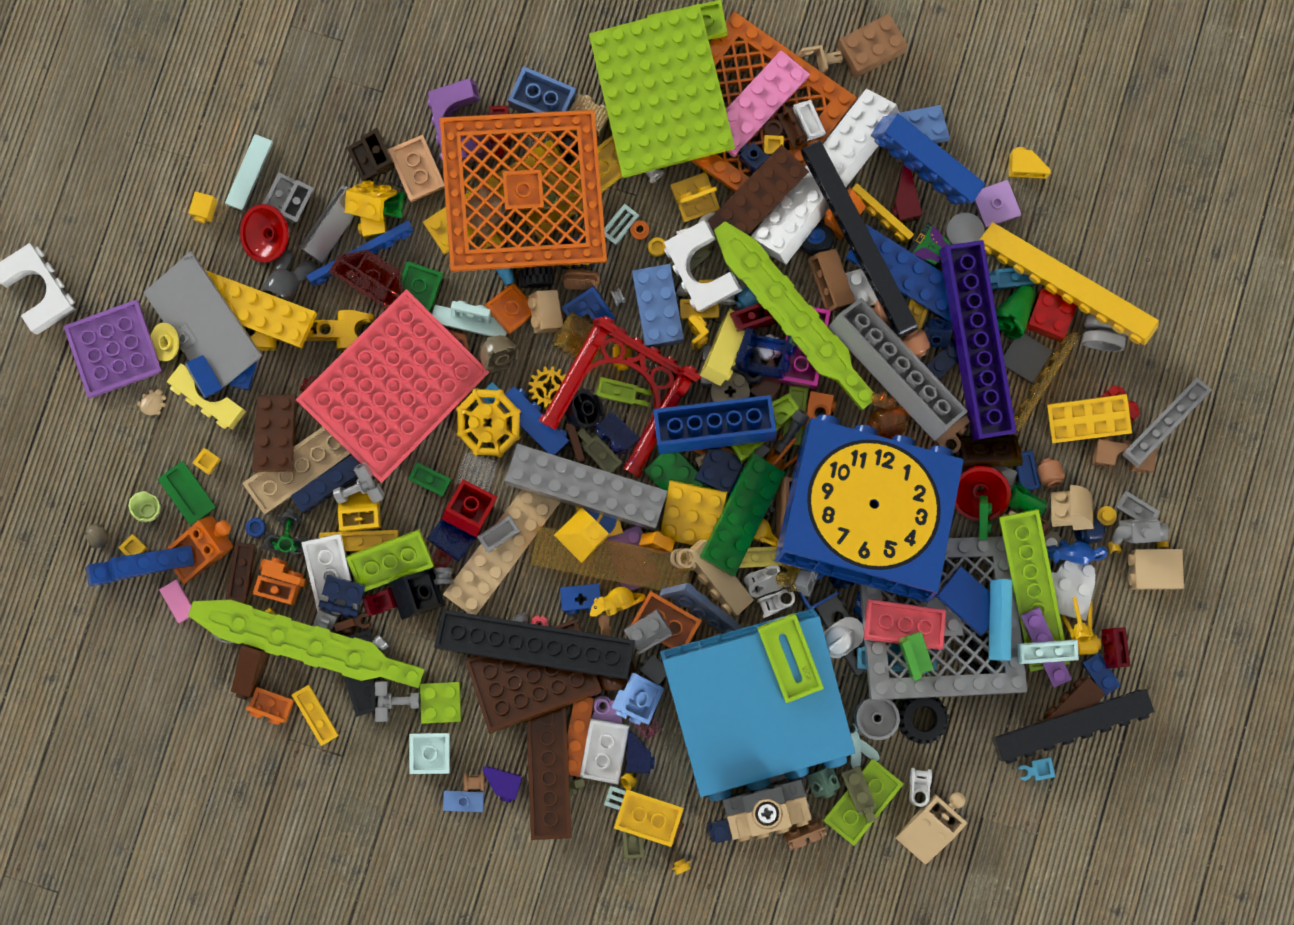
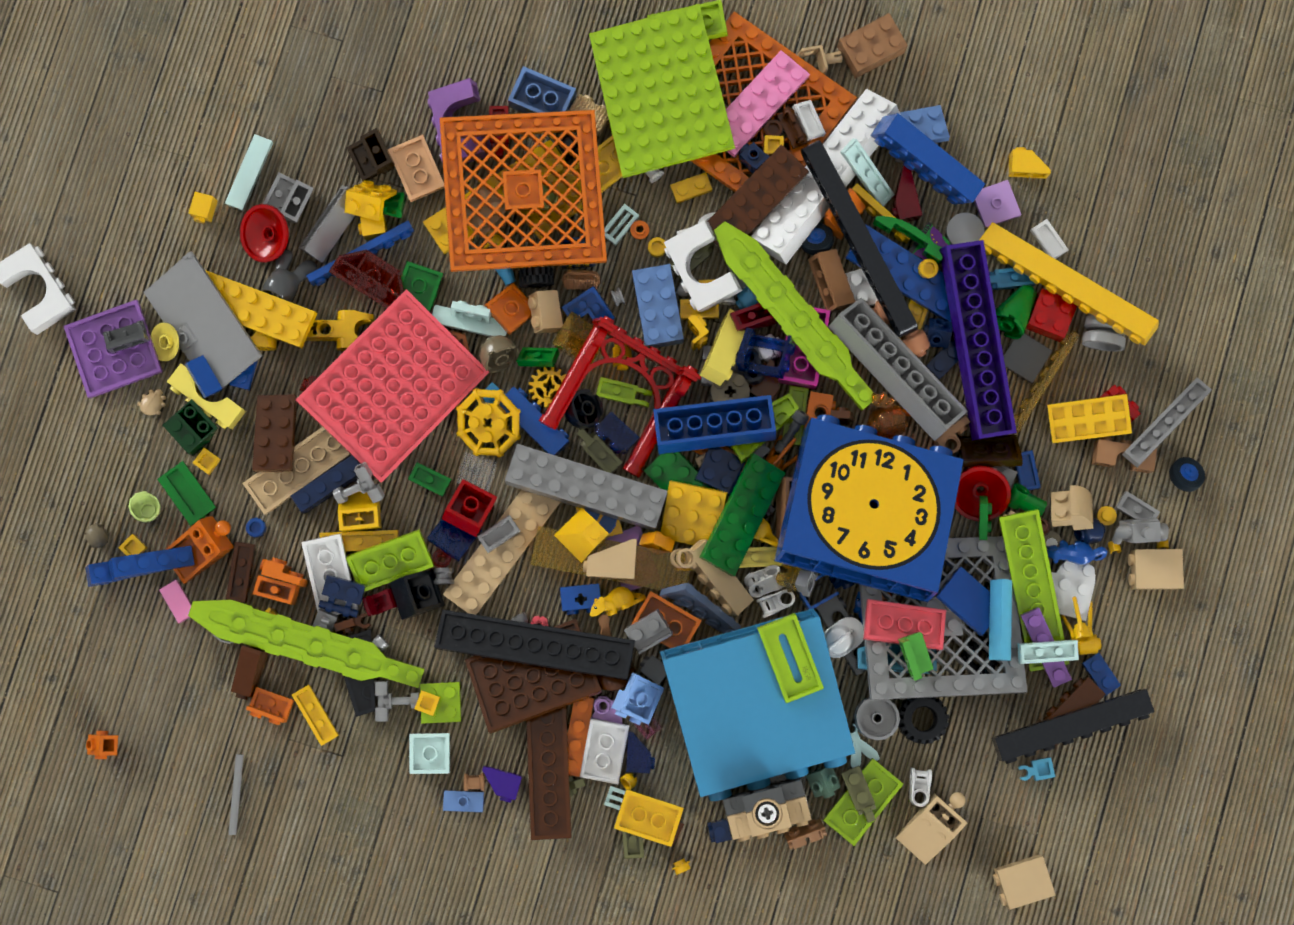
(102, 744): none -> orange brick
(126, 337): none -> dark grey hinge
(191, 428): none -> dark green slope
(236, 794): none -> light grey bar
(285, 542): dark grey plant -> none
(427, 703): none -> yellow plate
(538, 357): none -> green plate
(575, 443): reddish brown tile -> none
(613, 562): none -> tan slope
(698, 204): yellow bracket -> none
(843, 414): none -> reddish brown plate
(867, 172): none -> light aqua tile
(887, 223): none -> green slope
(928, 268): none -> yellow tile
(1023, 882): none -> tan brick
(1049, 239): none -> white tile
(1050, 473): nougat head -> none
(1115, 647): dark red bracket -> none
(1187, 474): none -> black wheel

